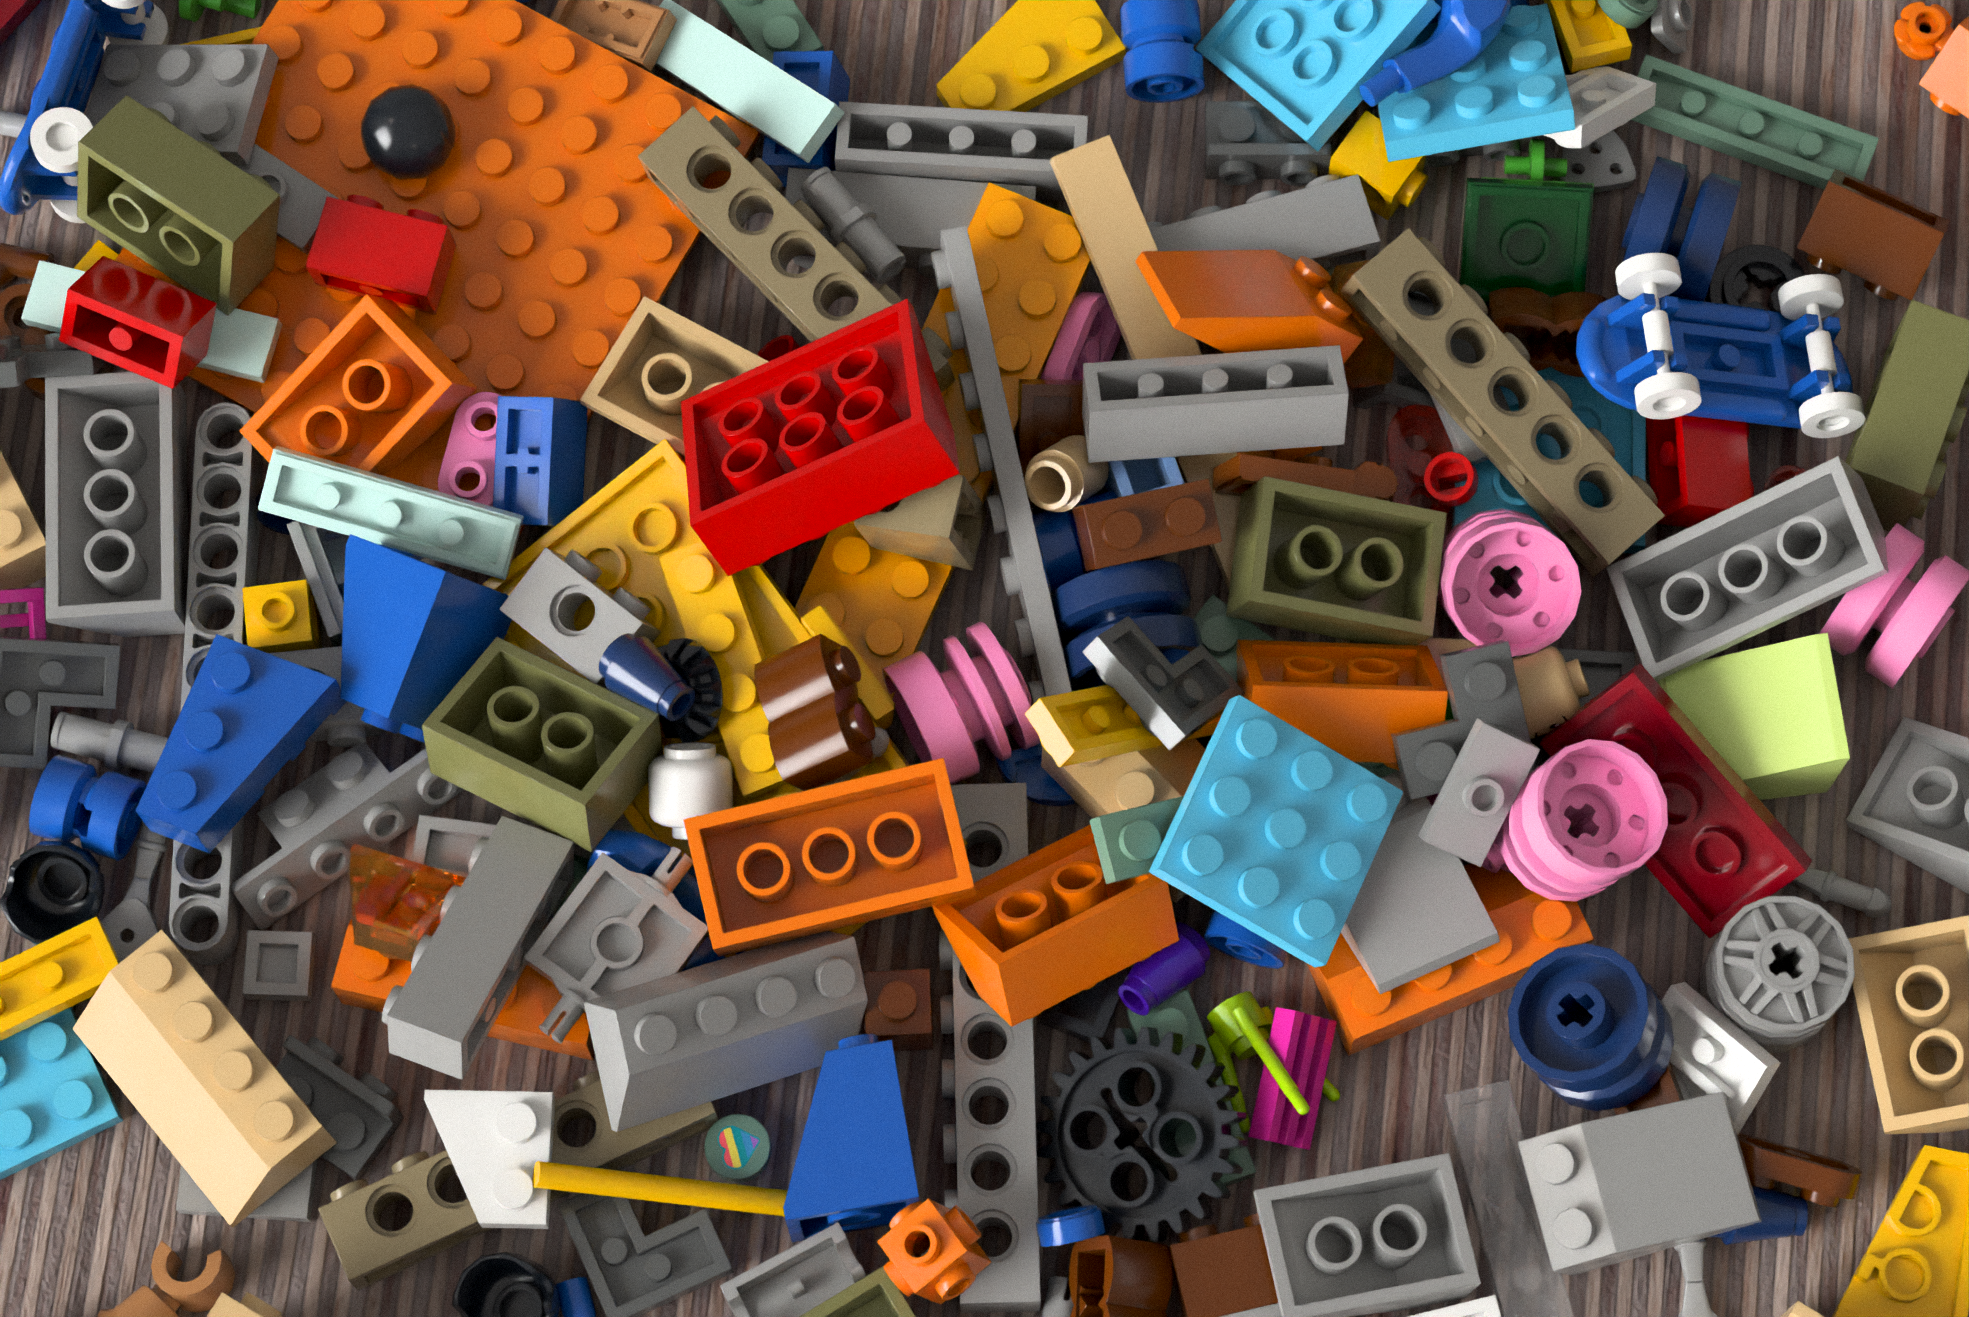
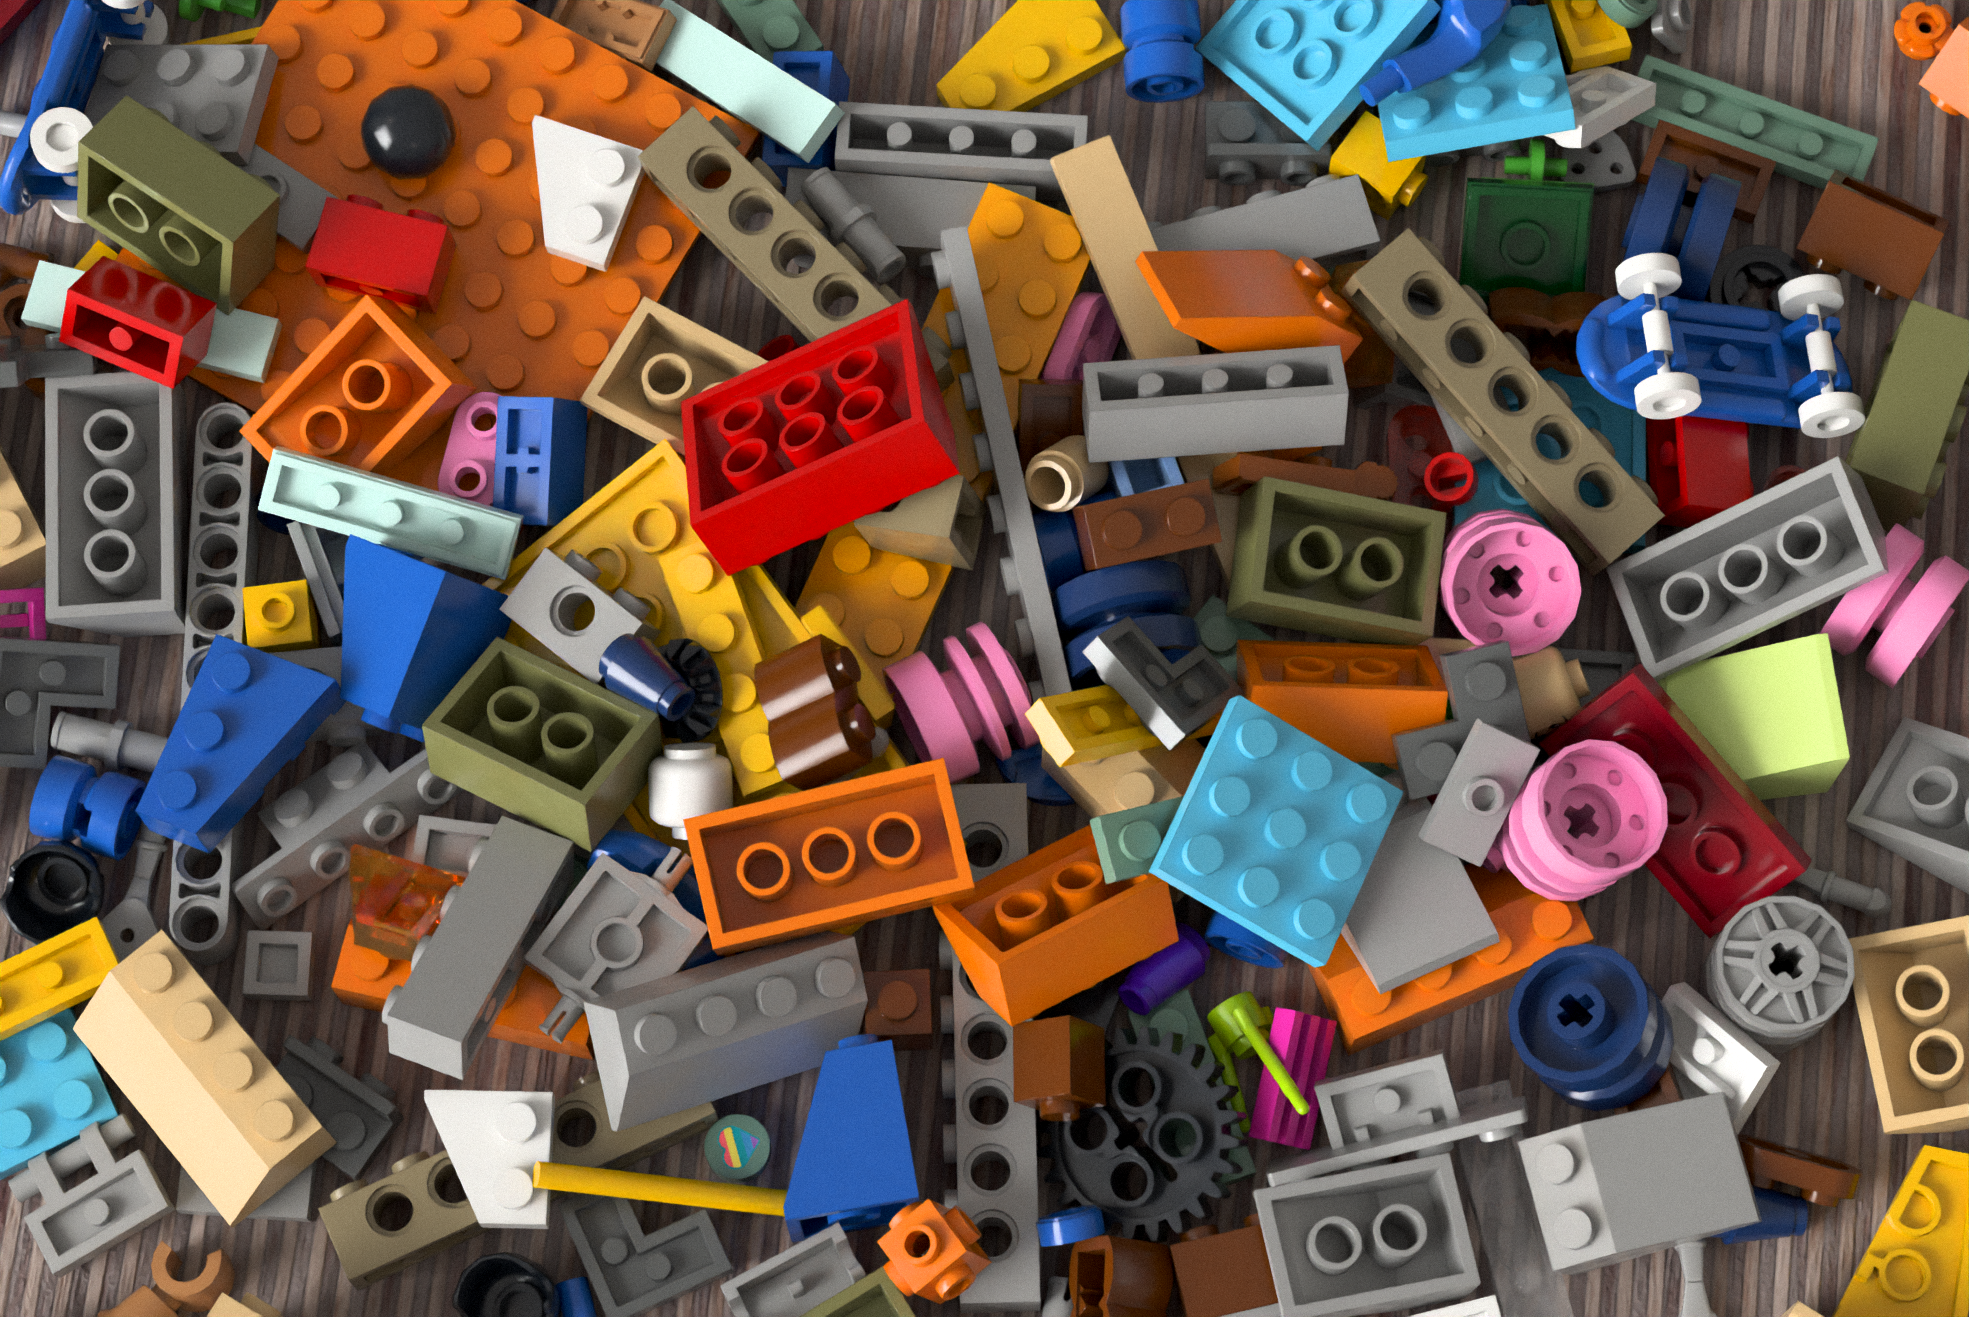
(98, 1211): none -> light grey plate
(583, 191): none -> white wing
(1059, 1066): none -> reddish brown brick
(1391, 1113): none -> light grey bracket
(1707, 156): none -> reddish brown plate

